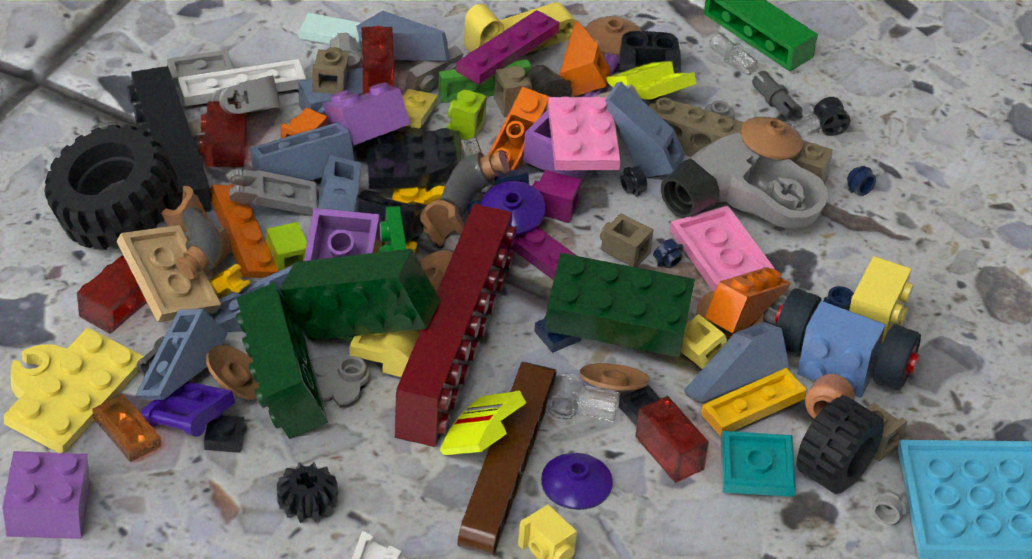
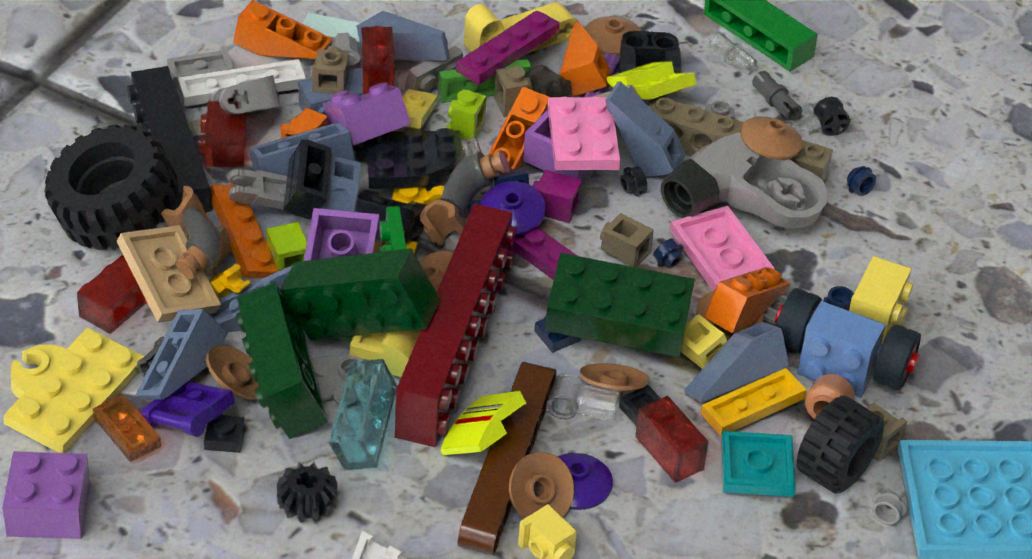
(276, 35): none -> orange slope
(307, 178): none -> black brick
(363, 414): none -> clear light blue brick
(553, 484): none -> medium nougat dish

